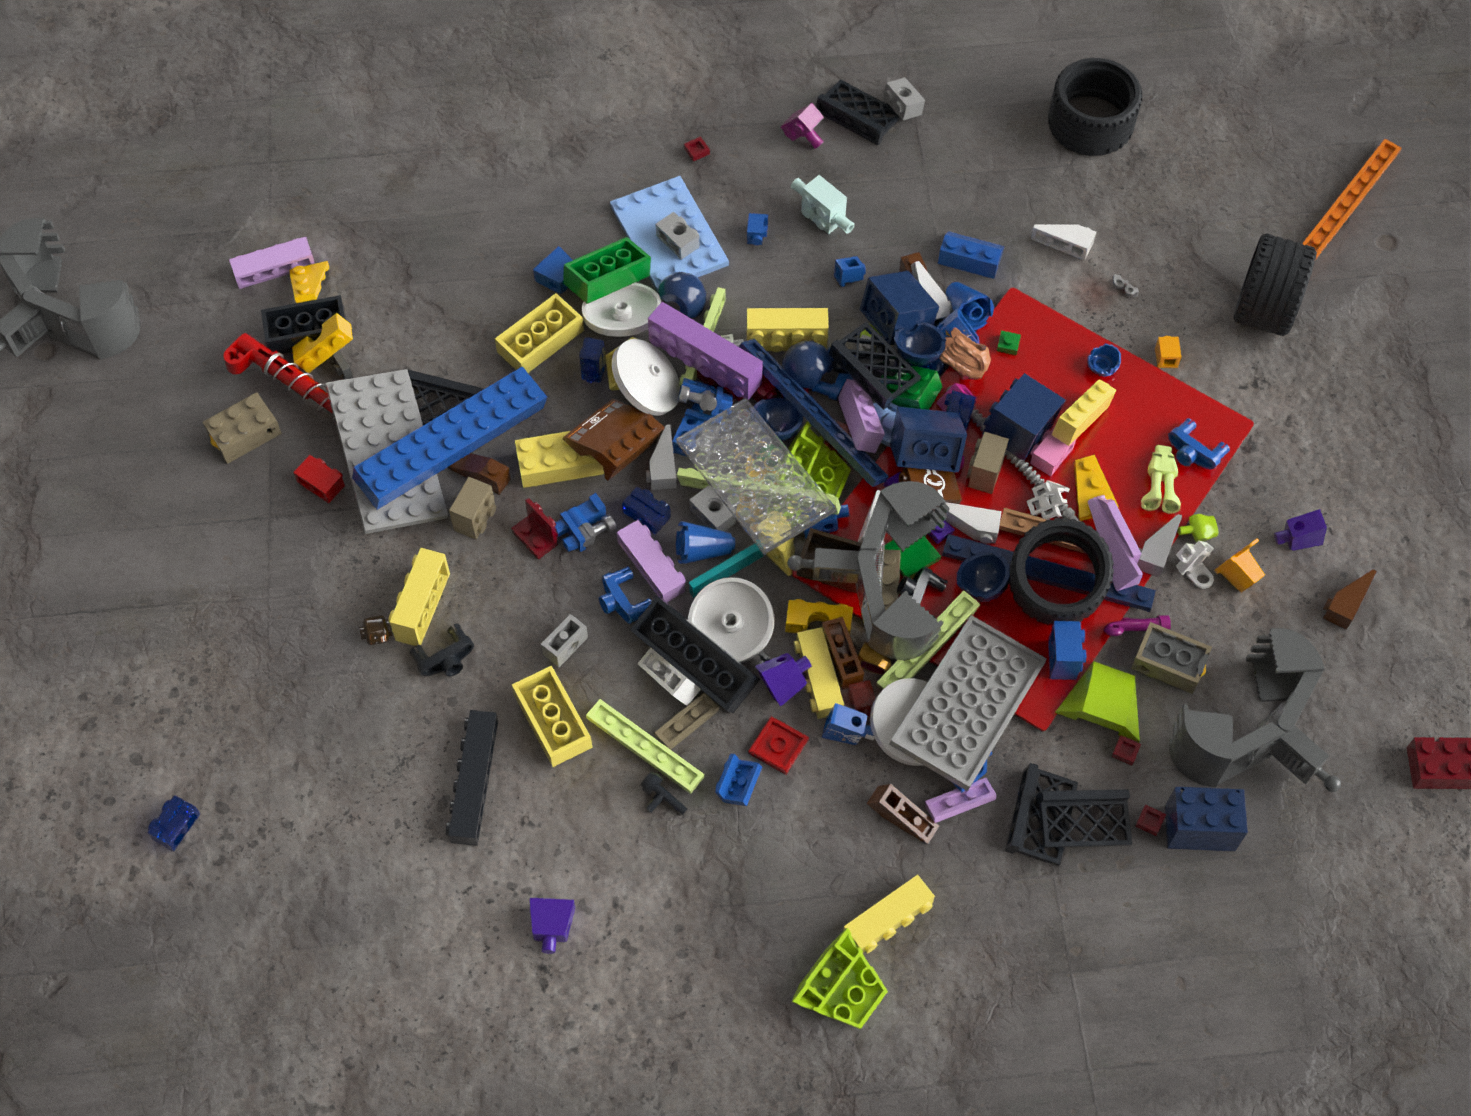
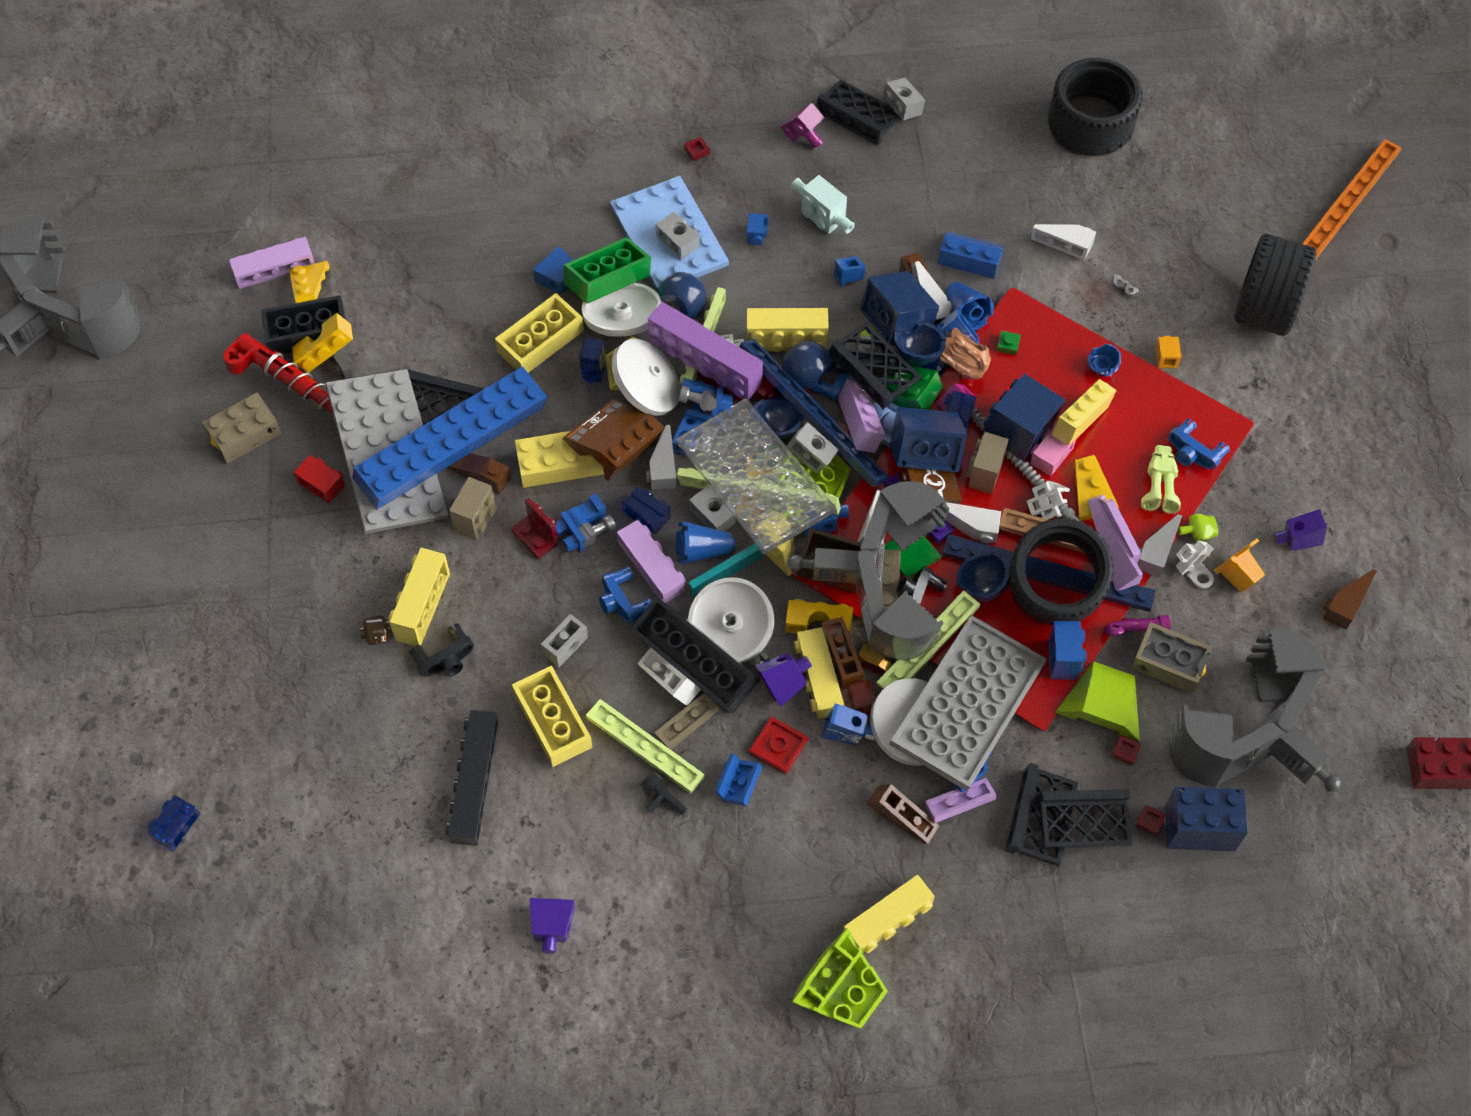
(812, 448): none -> light grey brick

